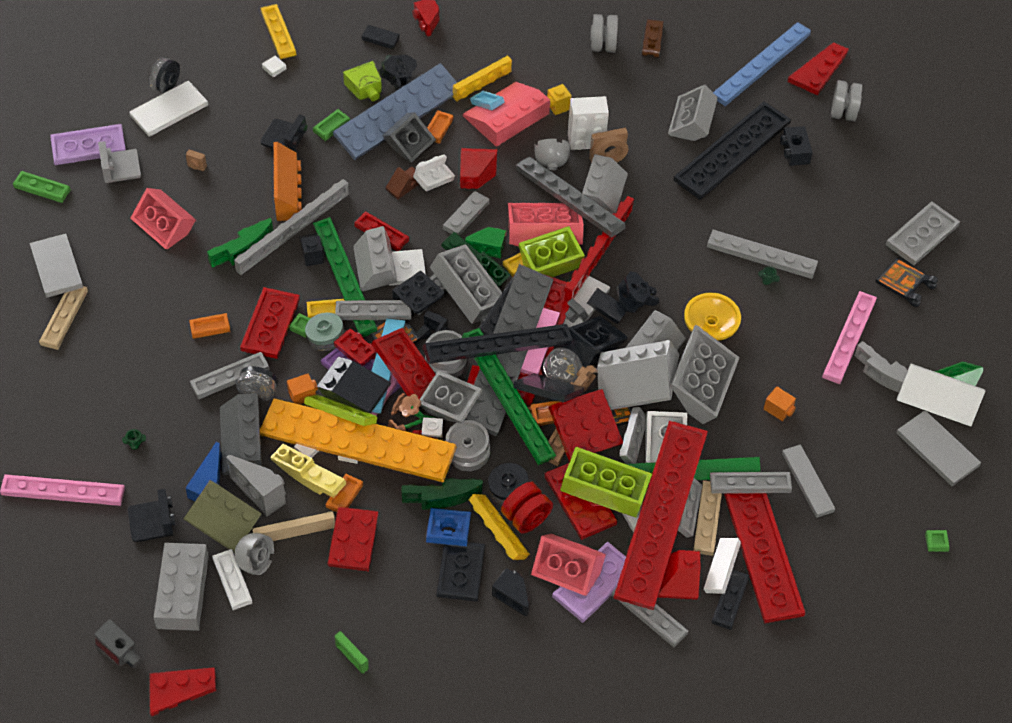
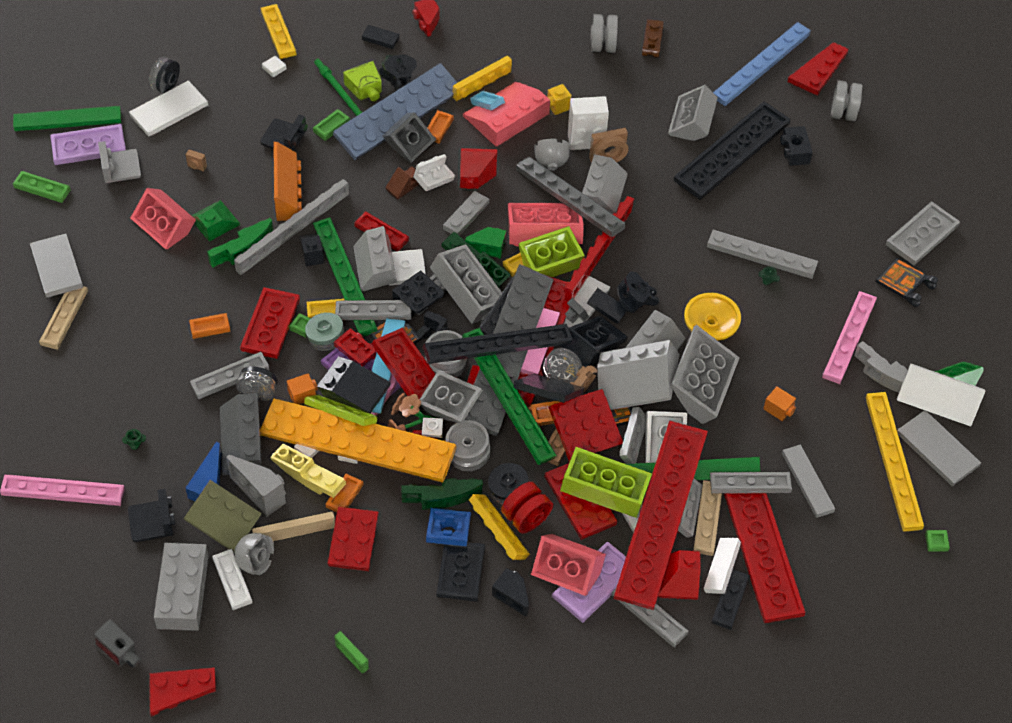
(67, 118): none -> green tile
(215, 220): none -> green slope
(327, 73): none -> green bar
(894, 462): none -> yellow plate

